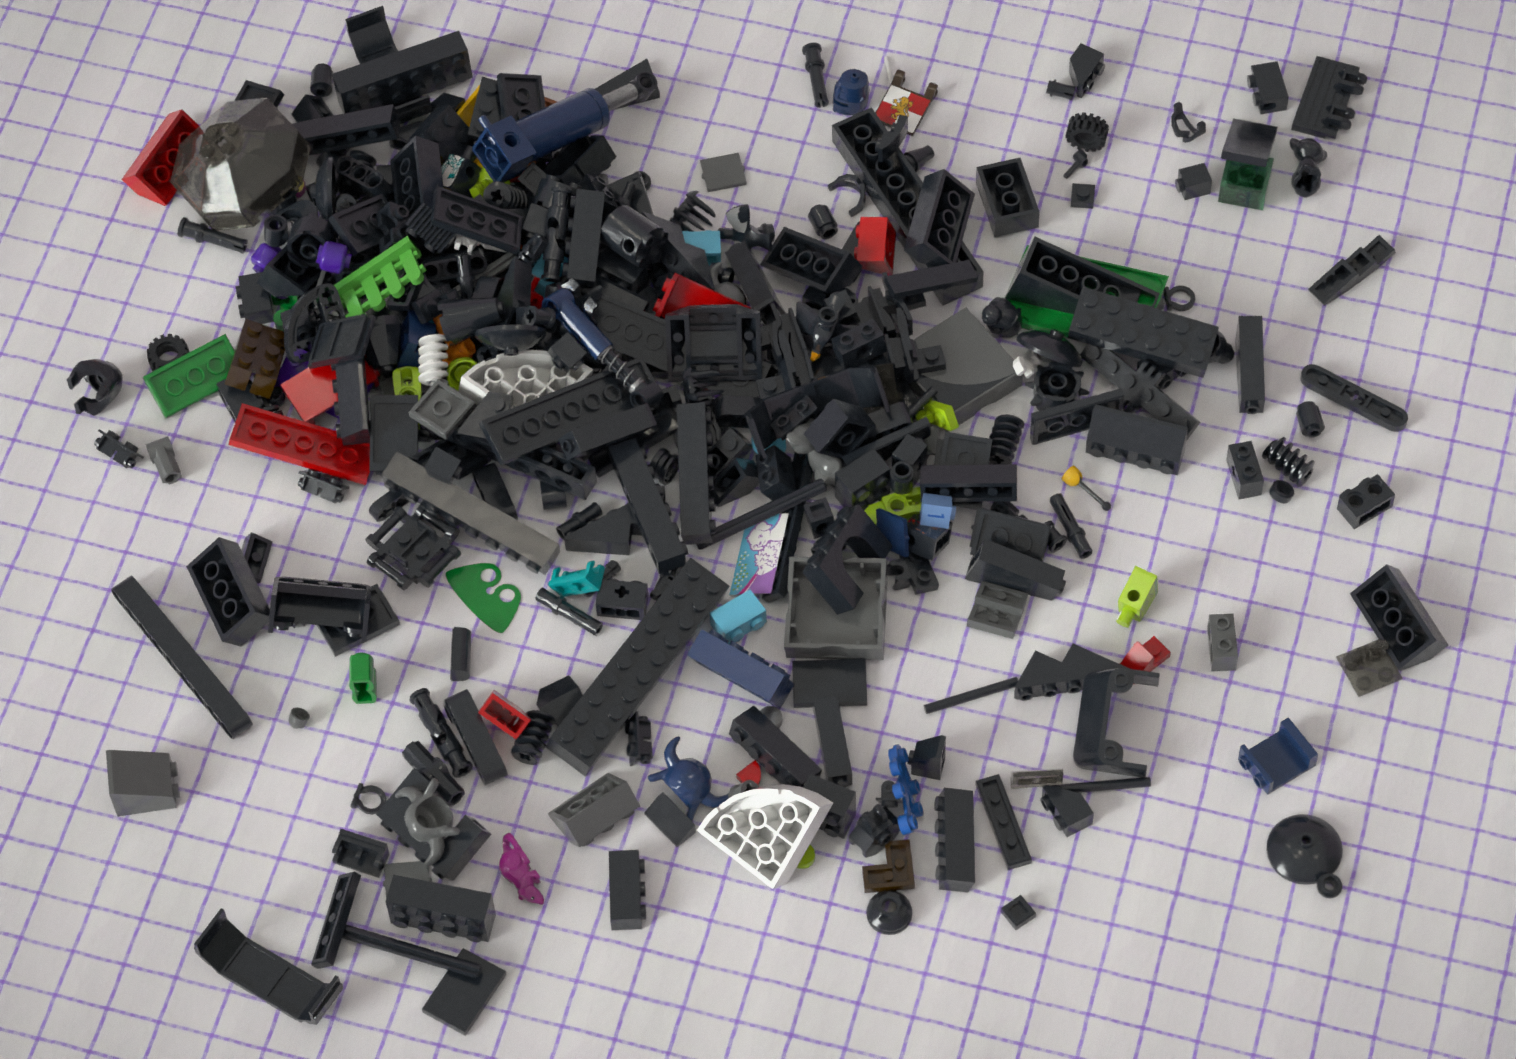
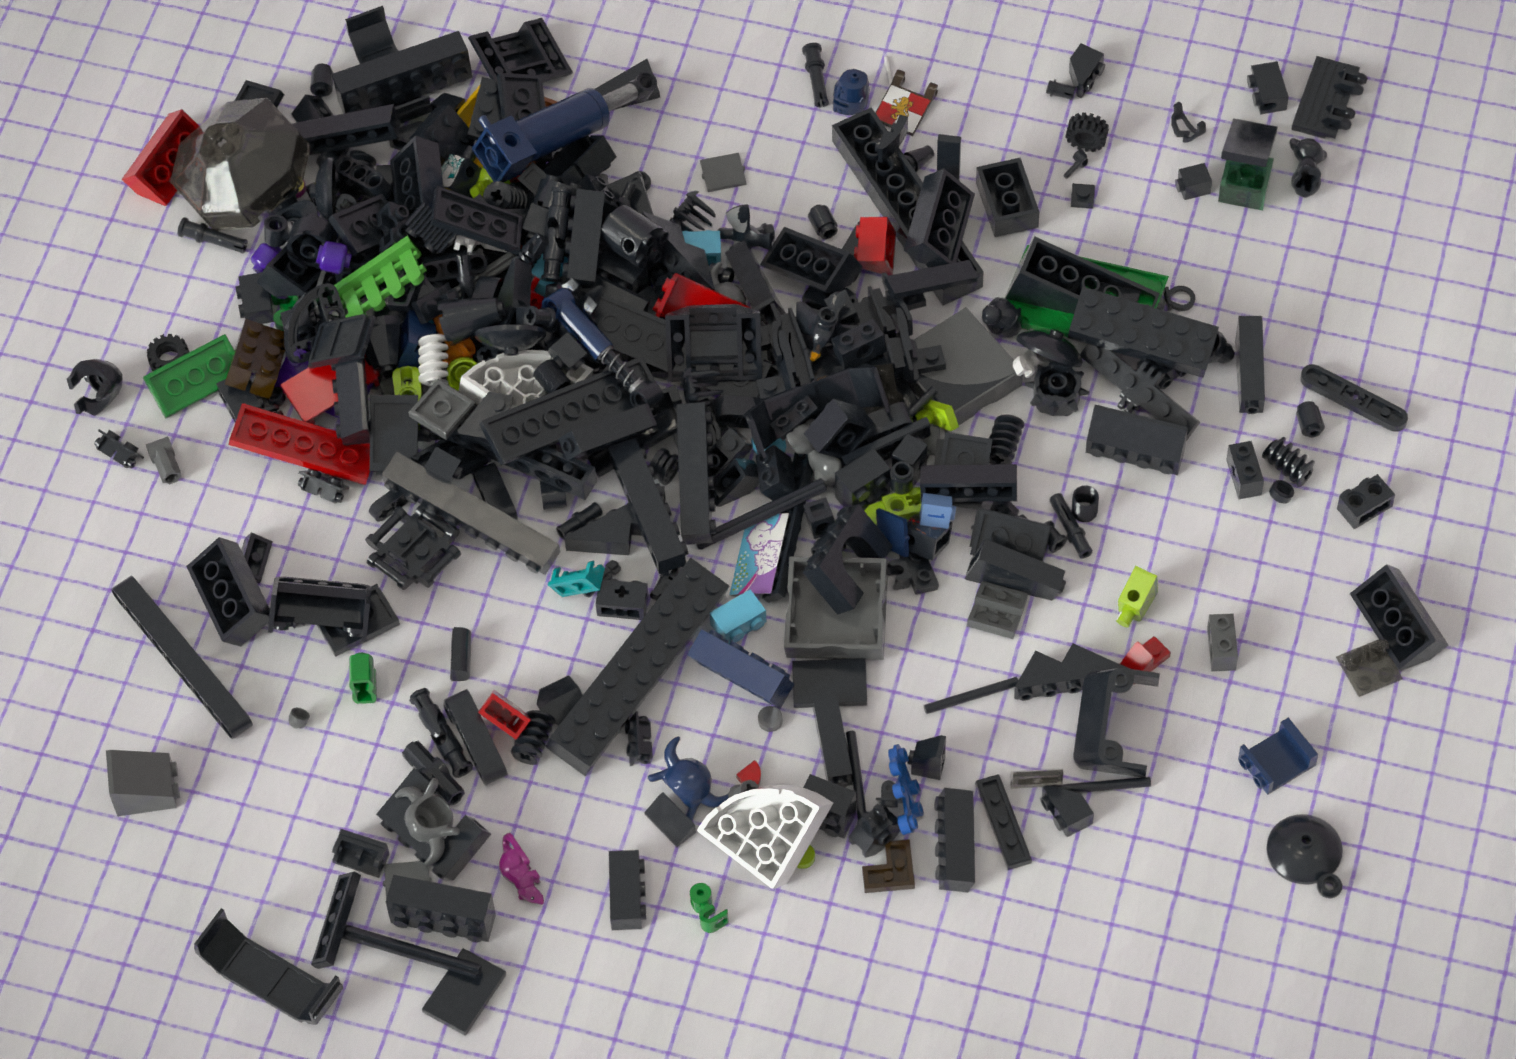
(361, 790): black piece -> none
(471, 589): green piece -> none
(523, 52): none -> black slope
(551, 376): none -> black piece
(560, 606): black pin -> none
(595, 809): dark grey slope -> none
(701, 902): none -> green leg
(772, 748): black brick -> none
(856, 772): none -> black bar
(859, 186): black helmet -> none
(889, 922): black piece -> none
(949, 154): none -> black tile
(1018, 912): black tile -> none
(1070, 417): black tile -> none
(1074, 477): hinge -> none
(1085, 494): none -> black piece
(1352, 270): black slope -> none

